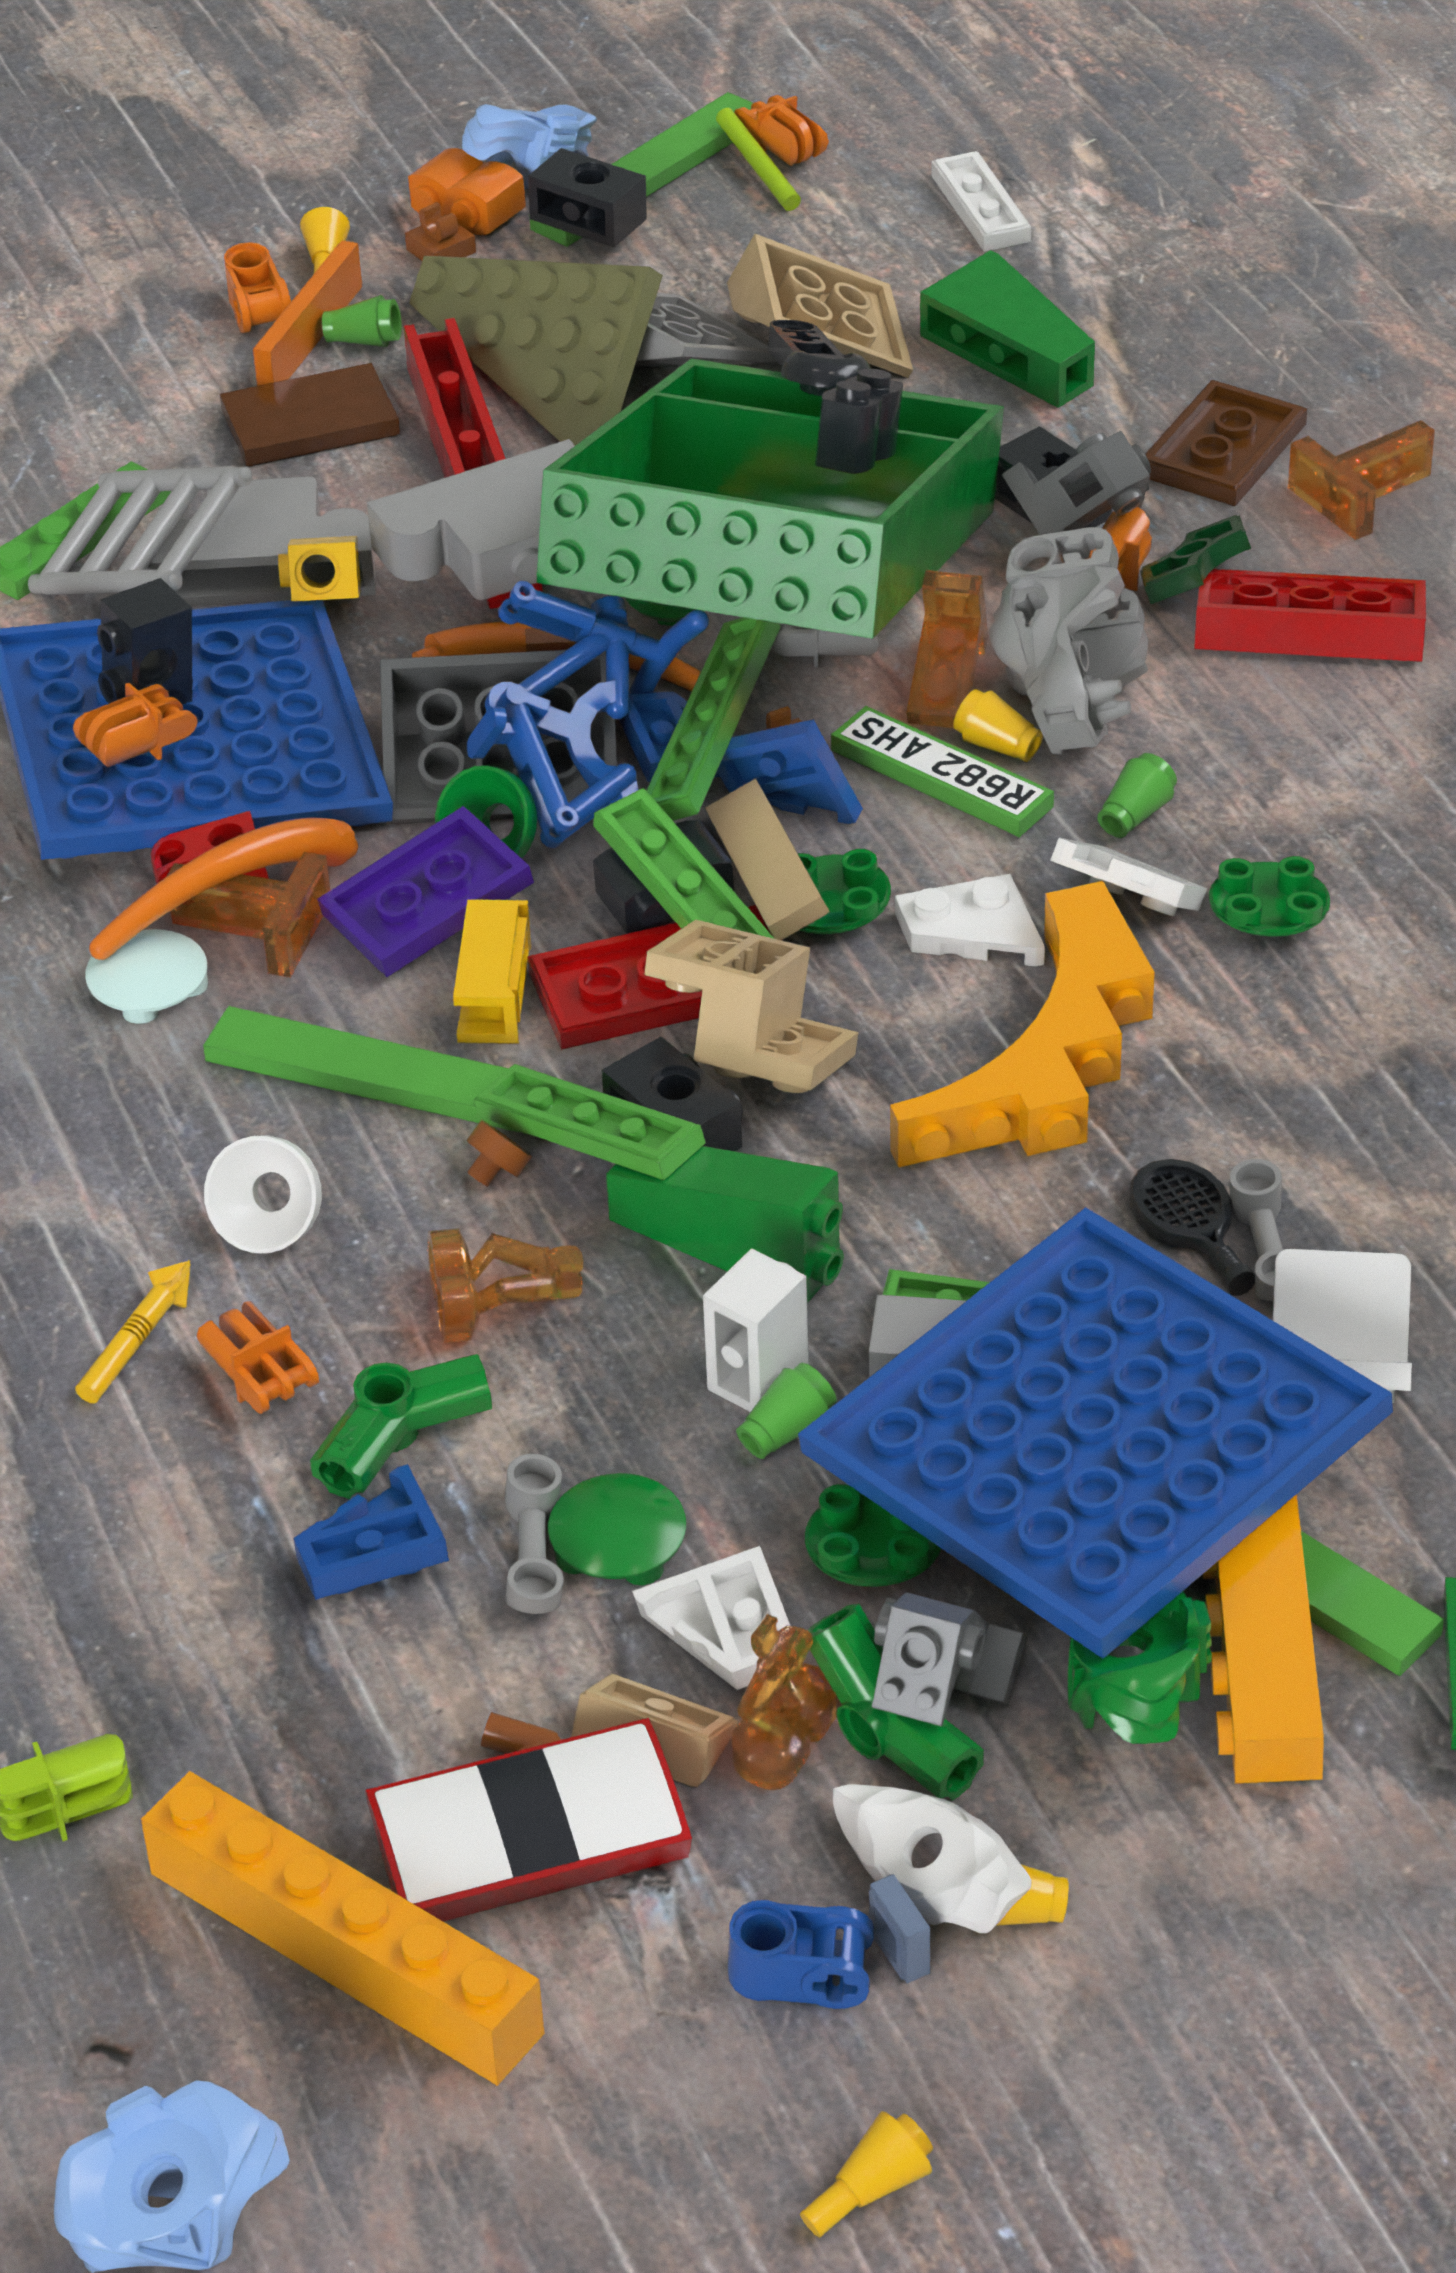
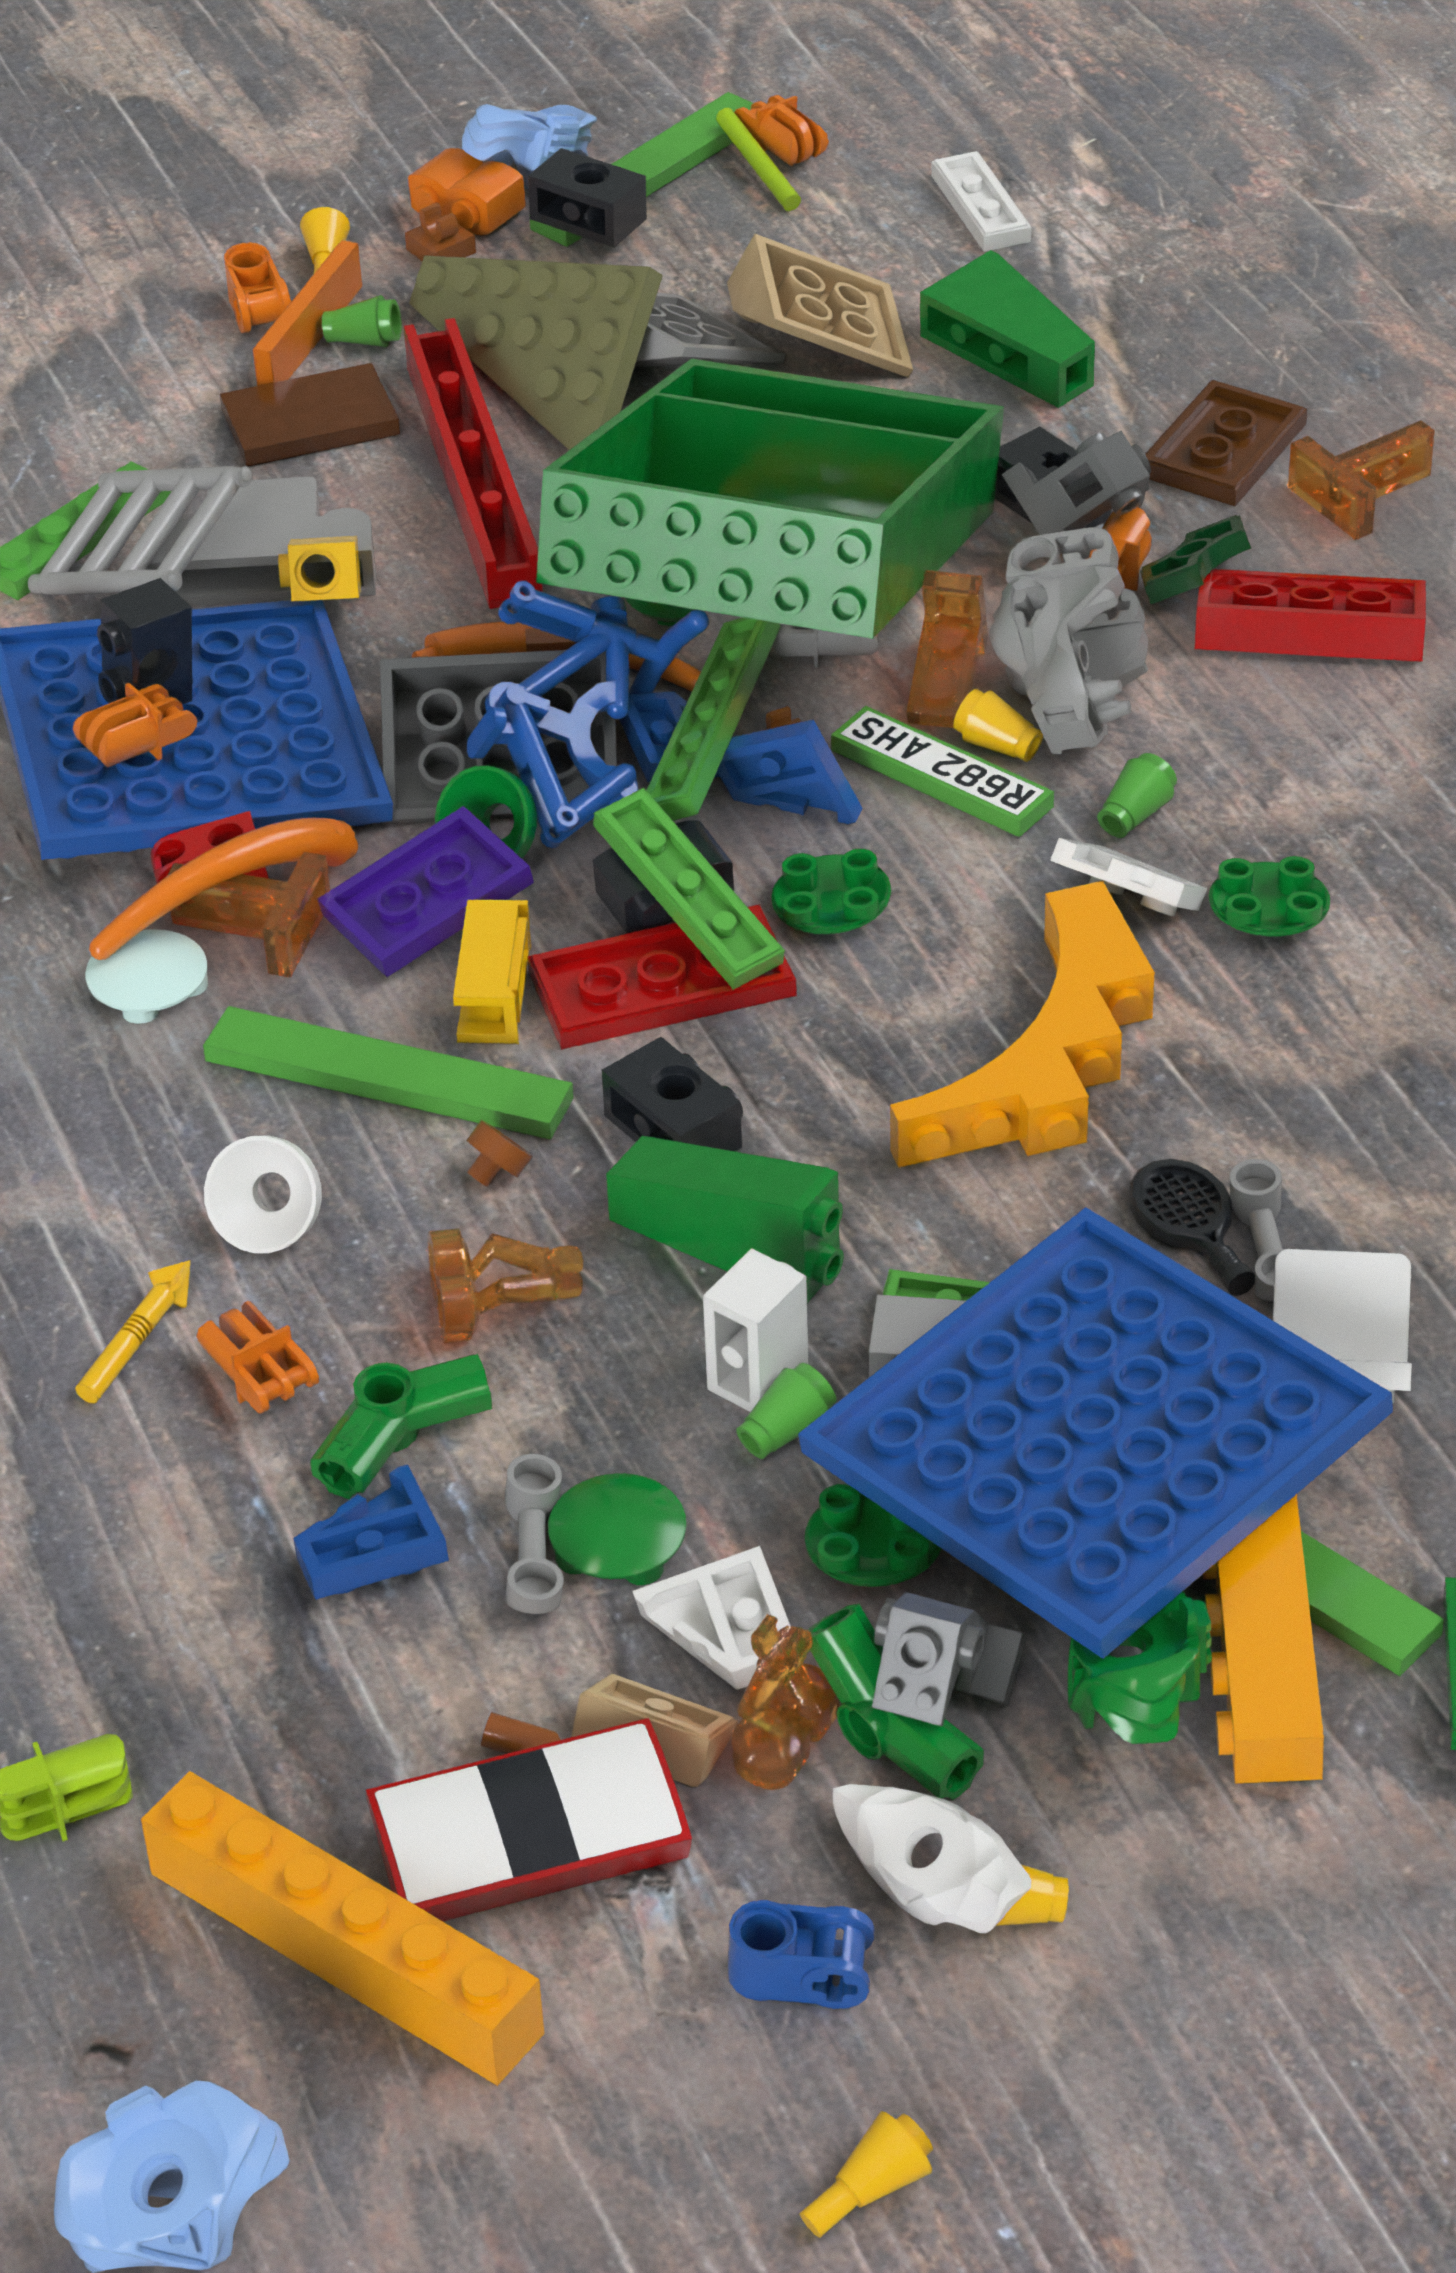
(473, 521): light grey brick -> none
(589, 1121): bright green tile -> none
(751, 1005): tan bracket -> none
(767, 860): tan tile -> none
(810, 356): black beam -> none
(859, 422): black brick -> none
(899, 1929): sand blue tile -> none
(970, 920): white wing -> none

